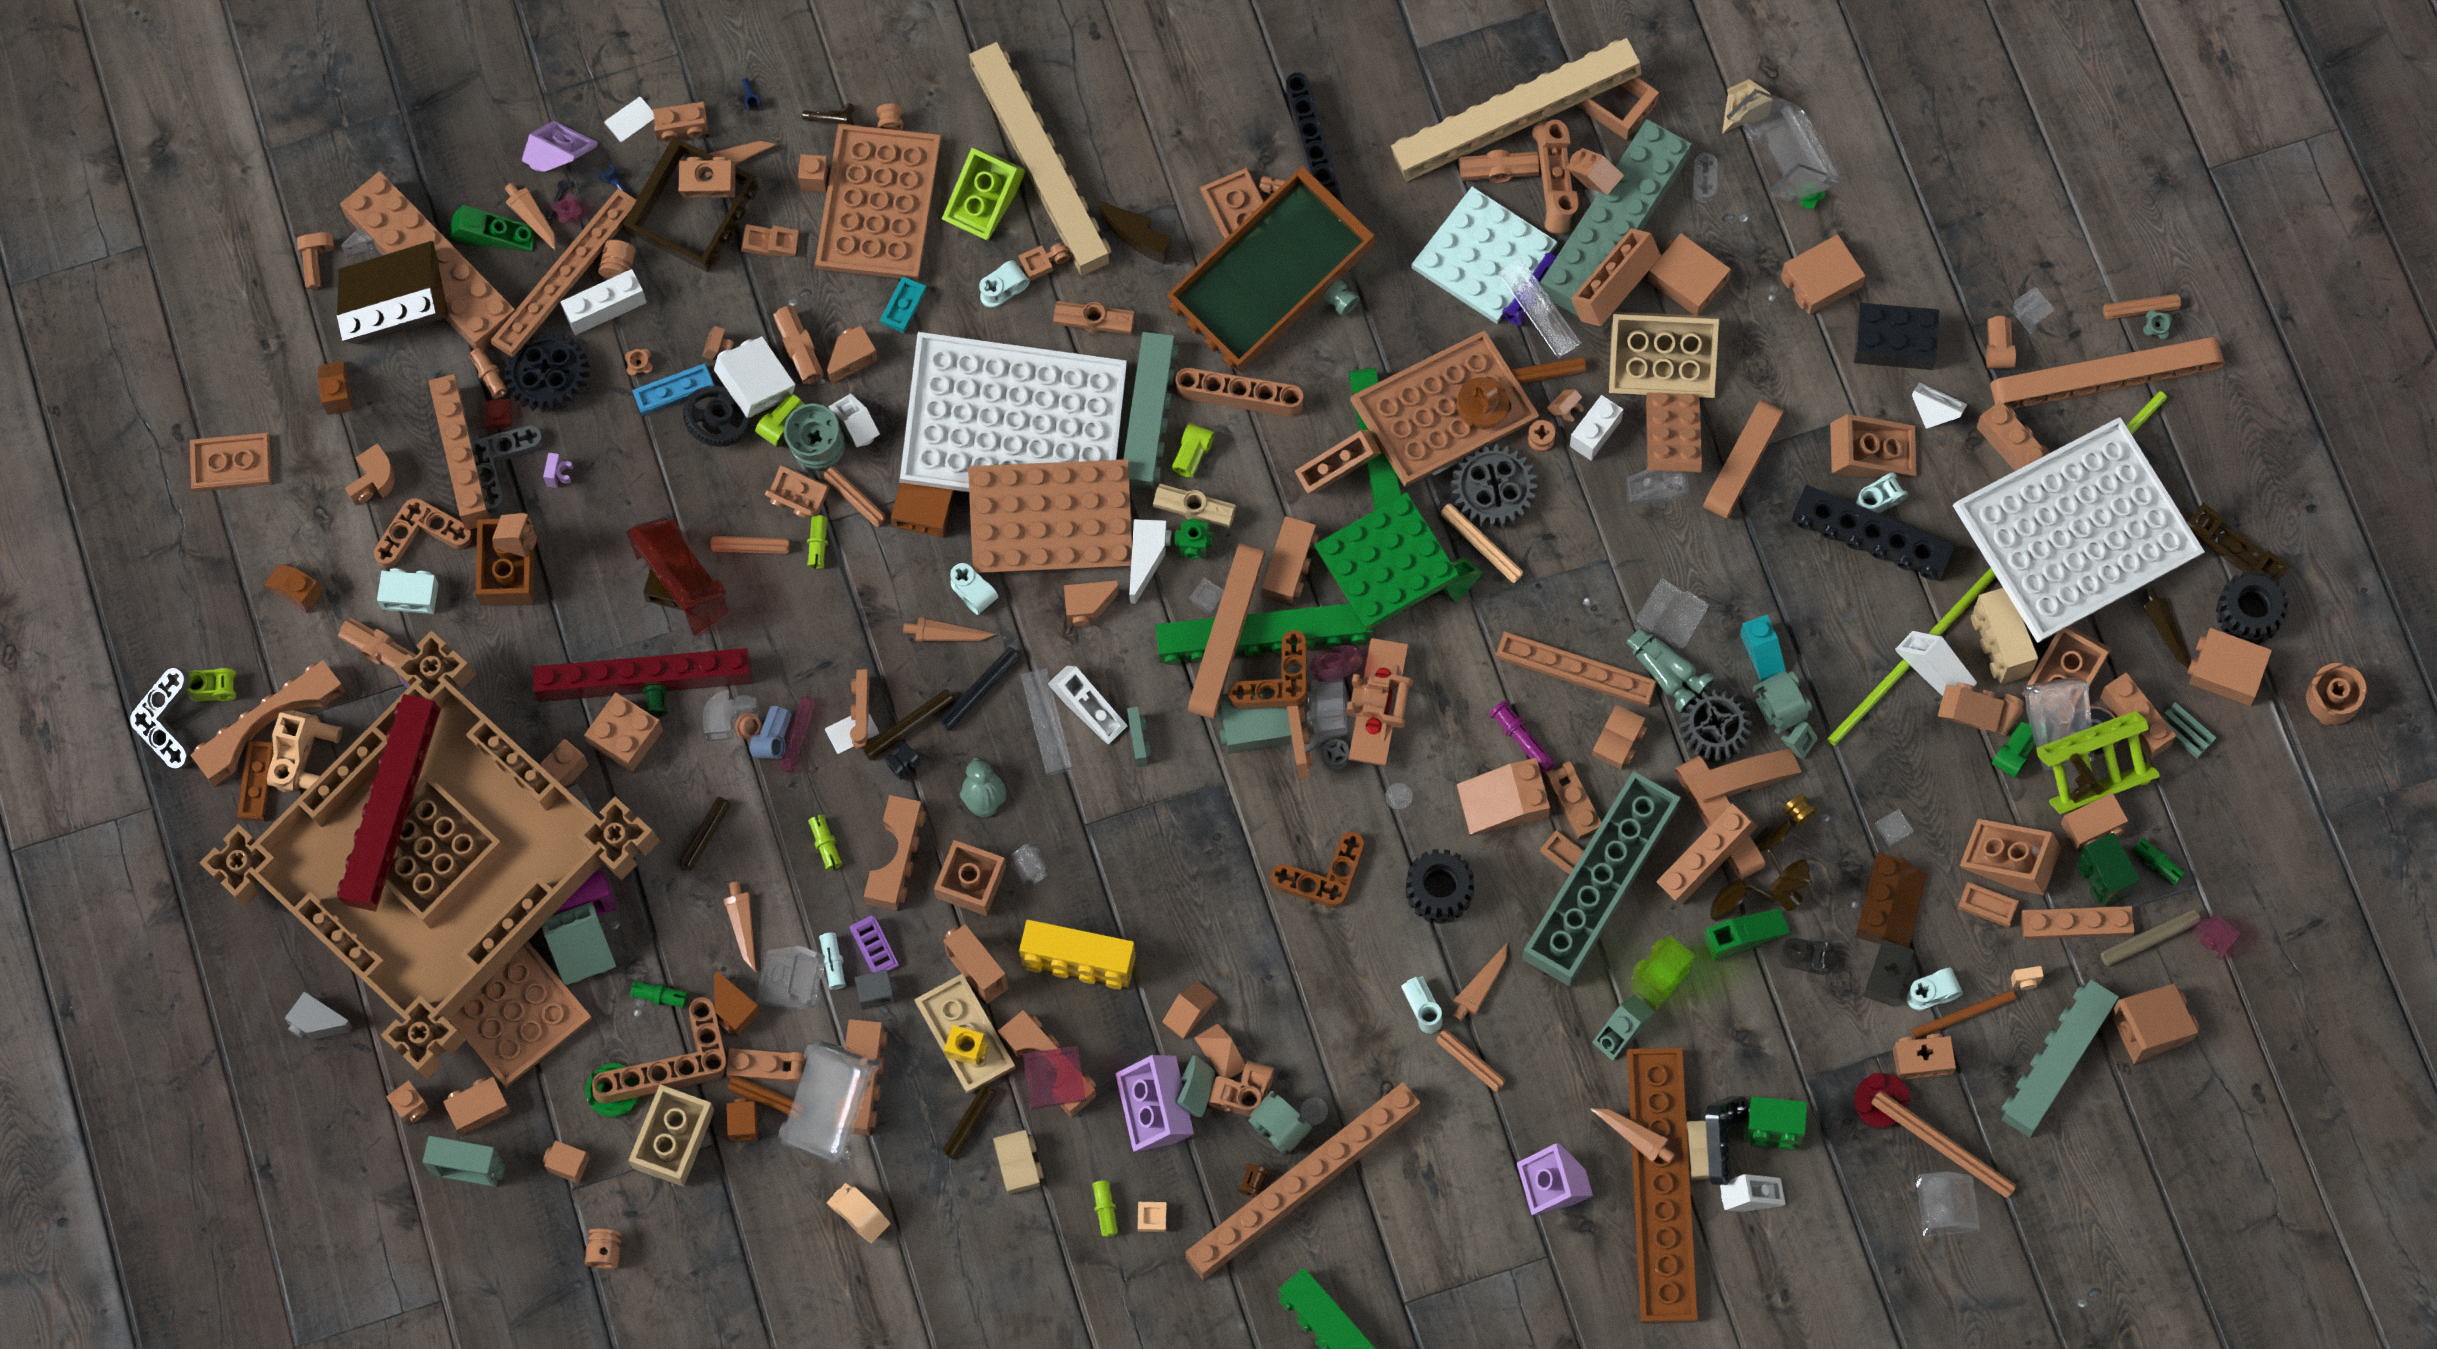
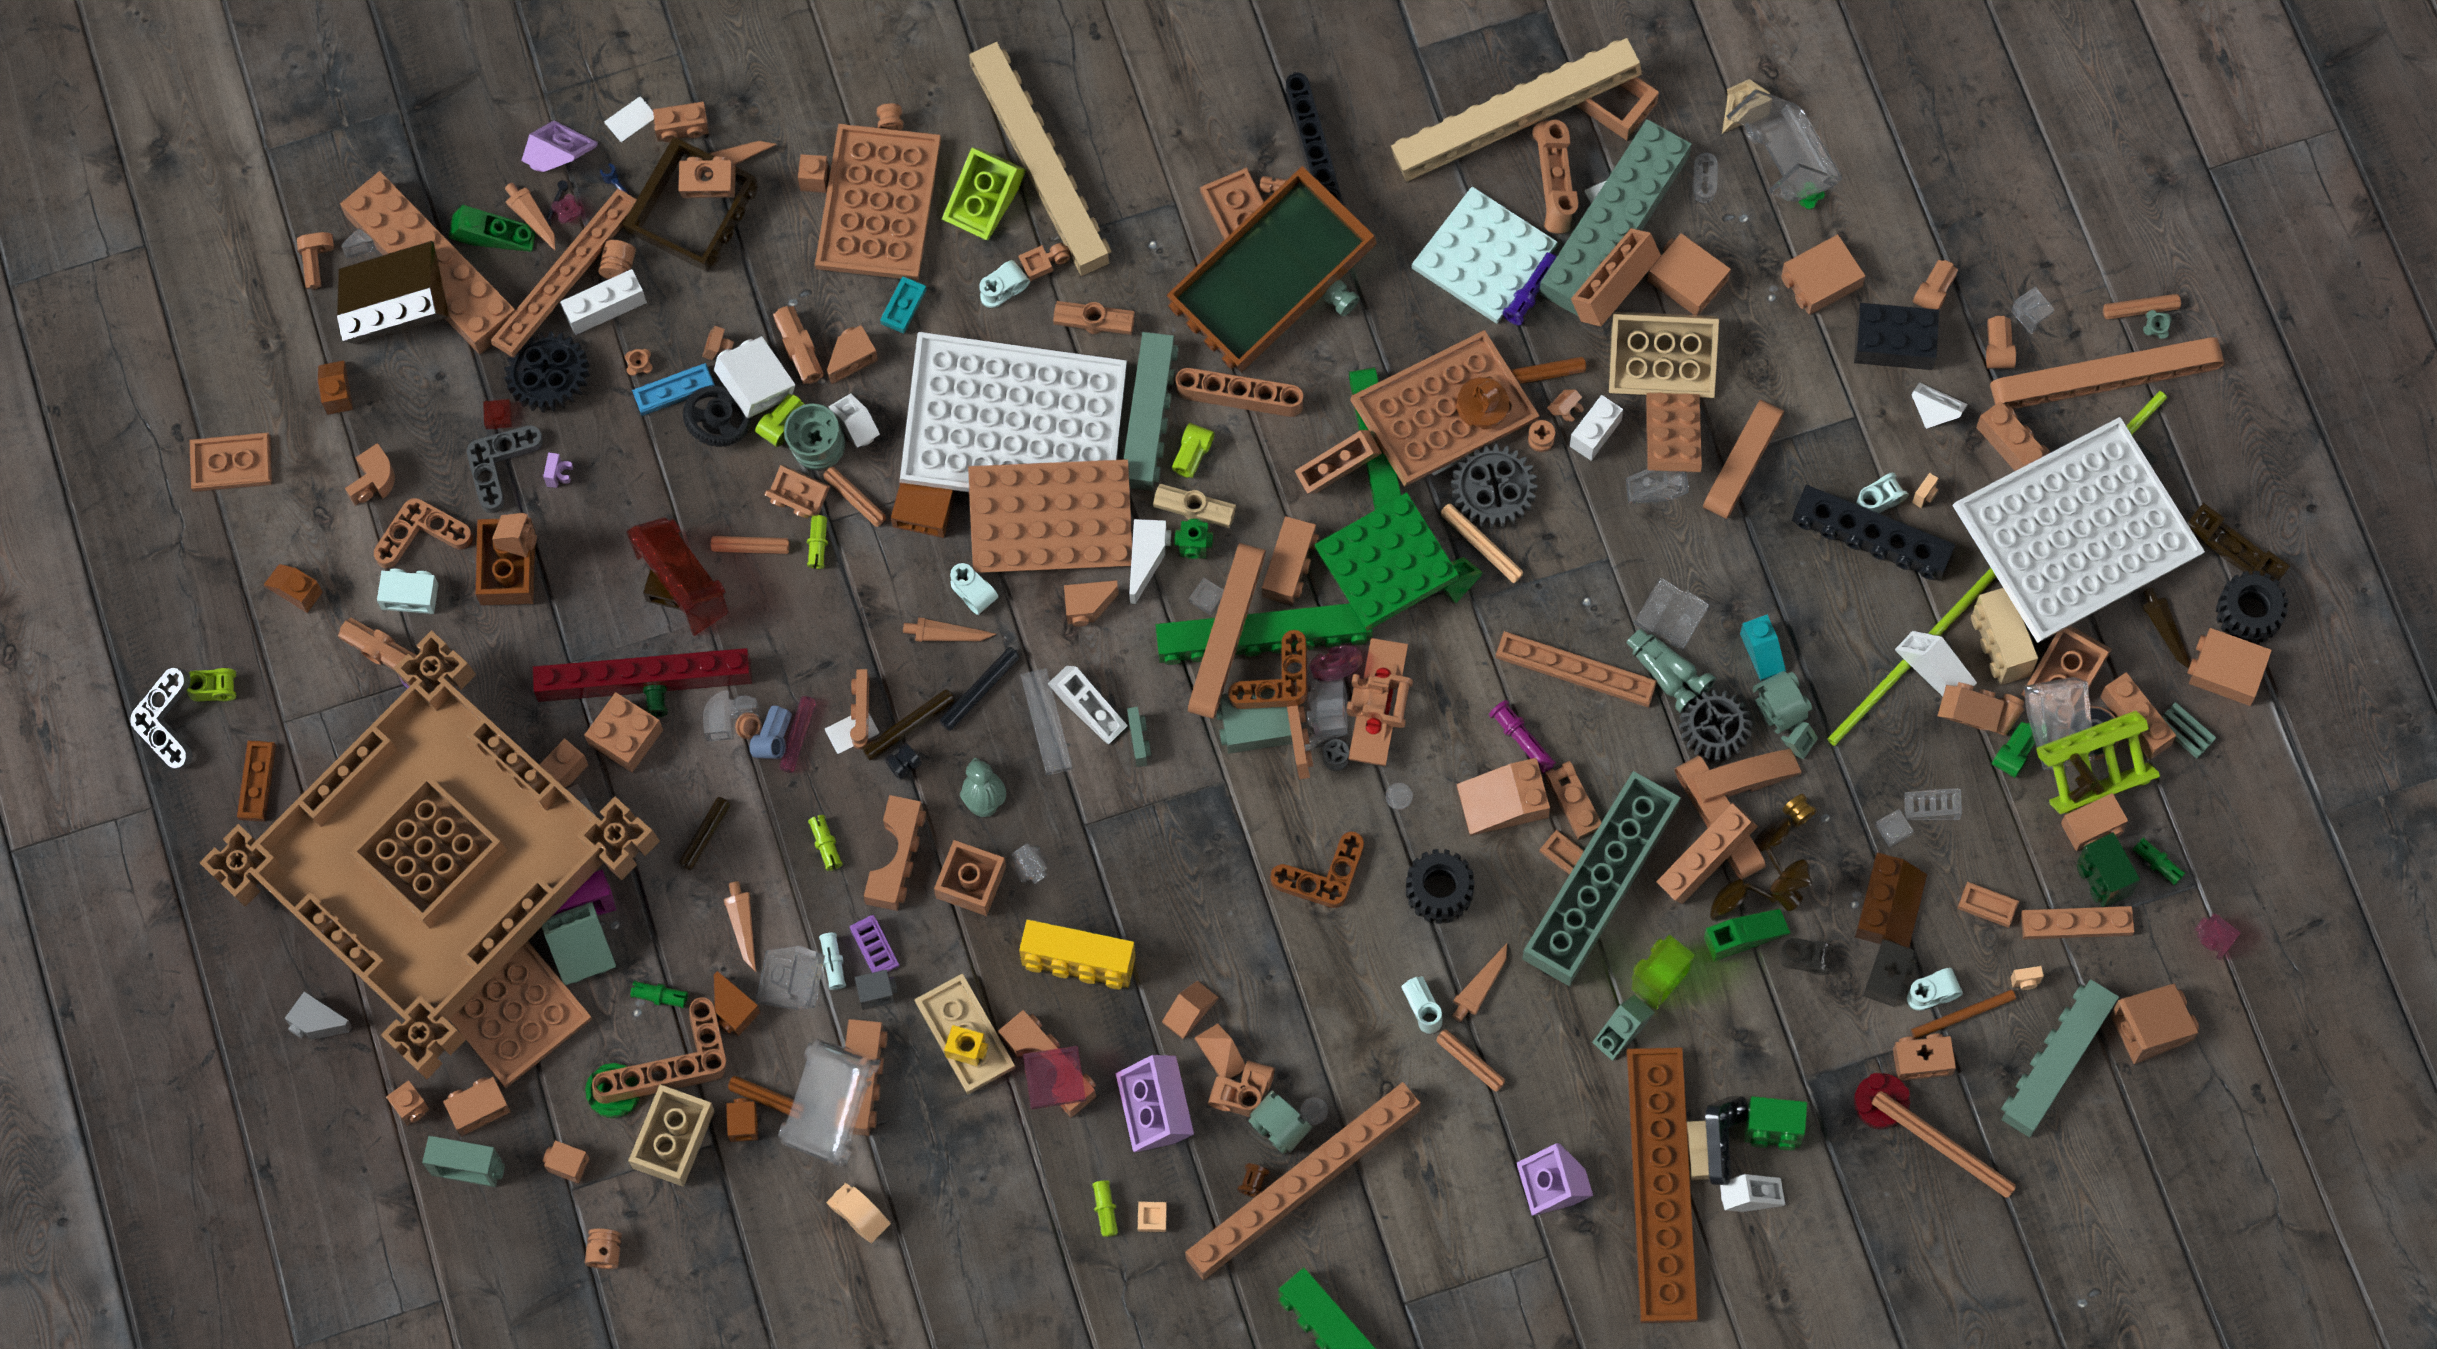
(222, 754): nougat arch -> none
(289, 749): light nougat piece -> none
(388, 803): dark red brick -> none
(458, 450): nougat arch -> none
(488, 373): nougat pin -> none
(749, 94): dark blue hand -> none
(764, 1065): nougat plate -> none
(771, 242): nougat slope -> none
(839, 117): dark brown hose -> none
(968, 1122): dark brown axle -> none
(975, 963): nougat window -> none
(1017, 1162): tan brick -> none
(1137, 232): dark brown slope -> none
(1197, 1087): sand green slope -> none
(1499, 166): nougat piece -> none
(1539, 308): clear tile -> none
(1594, 171): nougat brick -> none
(1619, 737): nougat brick -> none
(1641, 1138): nougat bar -> none
(1872, 447): nougat slope -> none
(1926, 491): none -> light nougat plate
(1933, 291): none -> nougat piece
(1933, 795): none -> clear slope
(1947, 1203): clear slope -> none
(2012, 855): nougat slope -> none
(2150, 937): dark tan axle -> none
(2323, 692): nougat brick -> none

